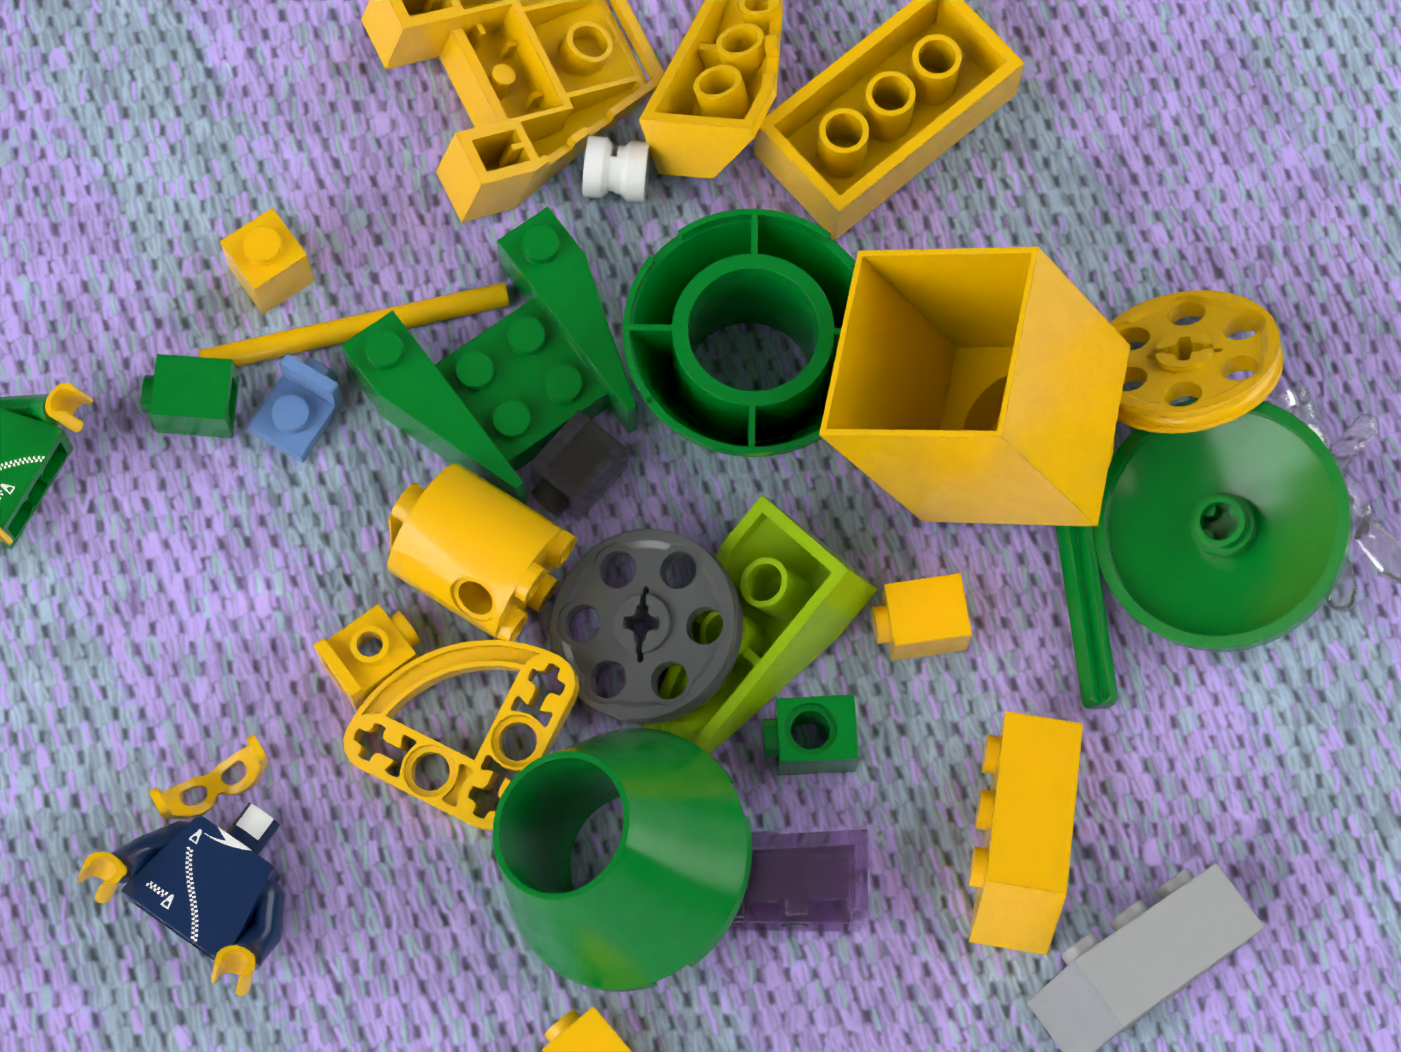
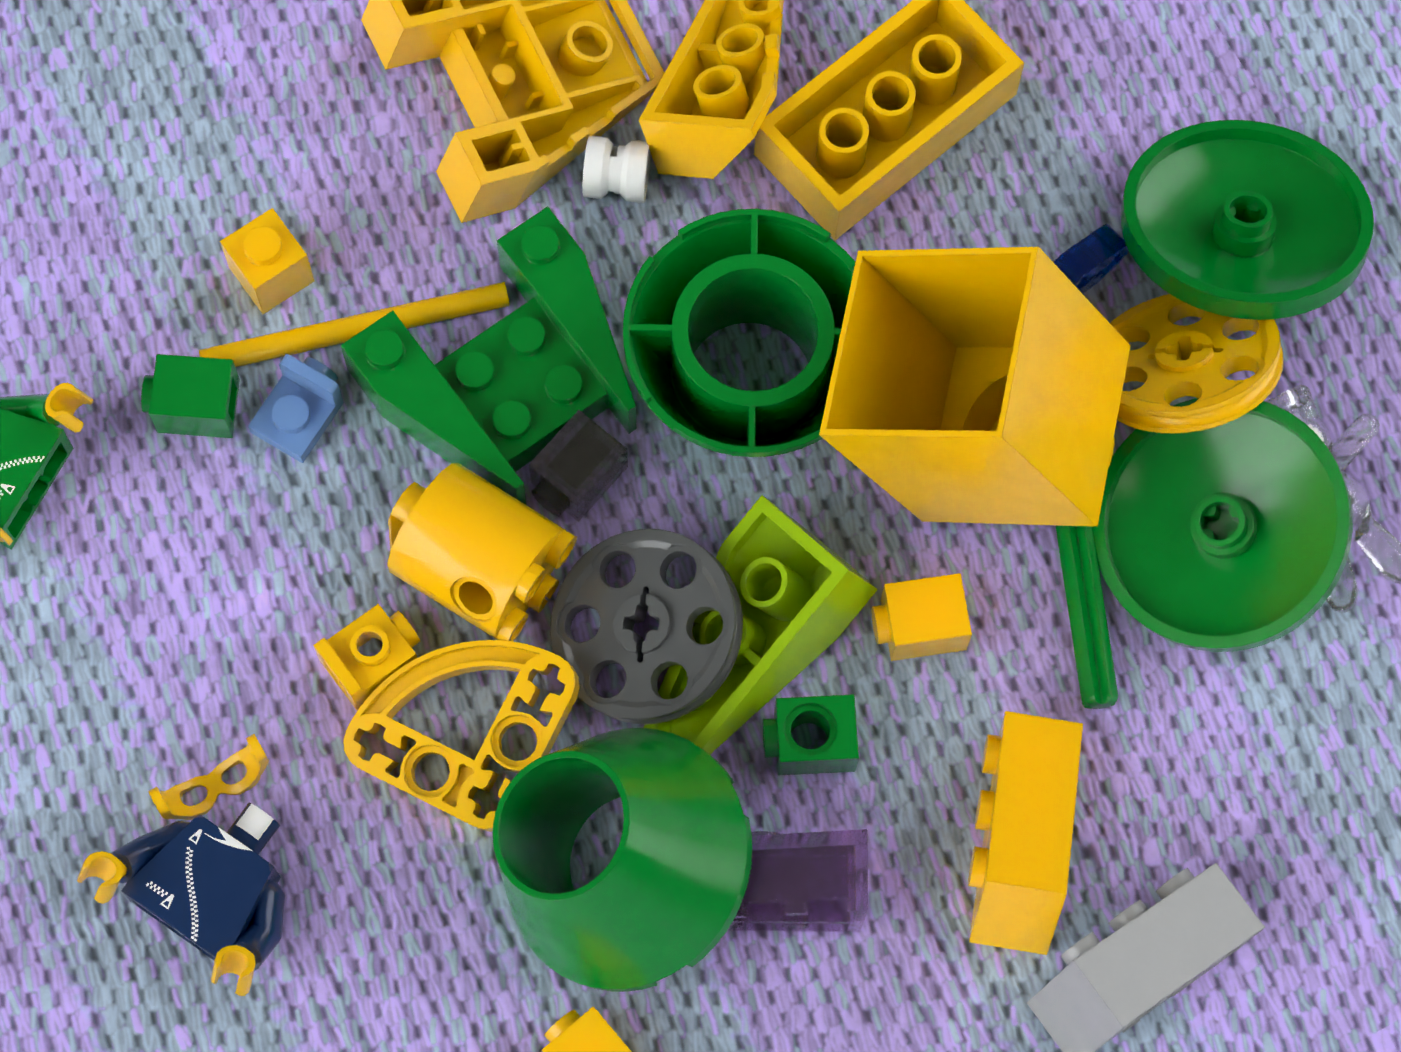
(1092, 257): none -> clear blue beam
(1246, 219): none -> green dish

